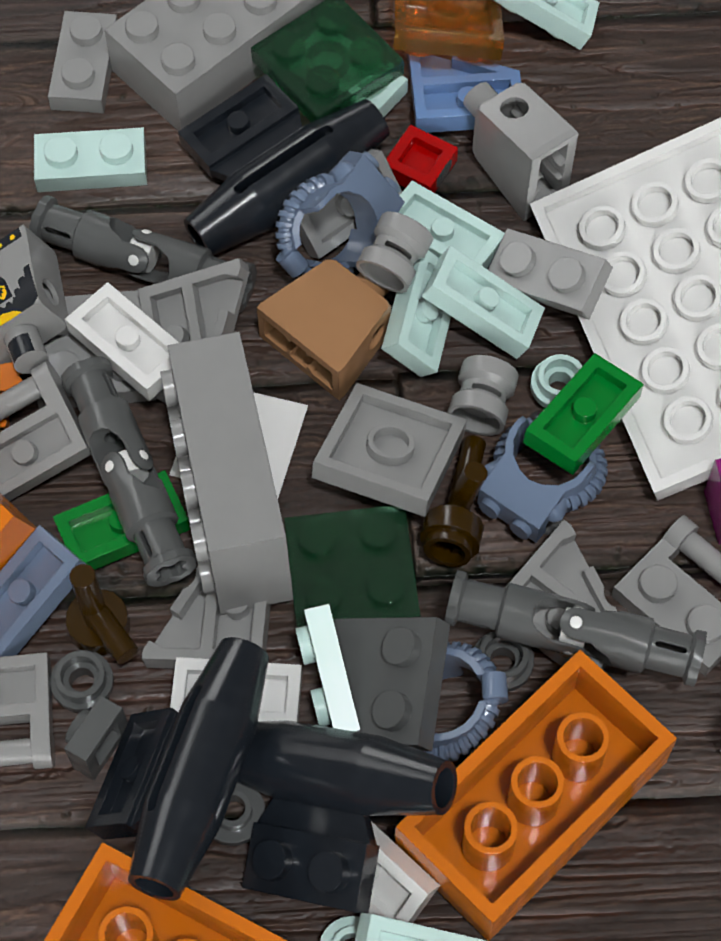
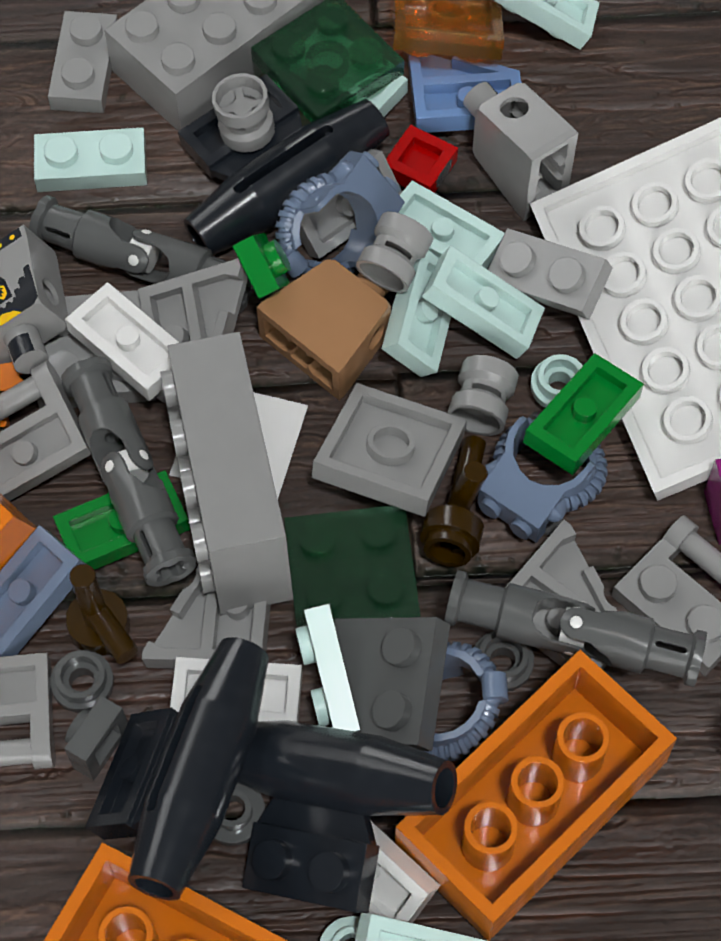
(243, 112): none -> light grey wheel
(263, 263): none -> green plate

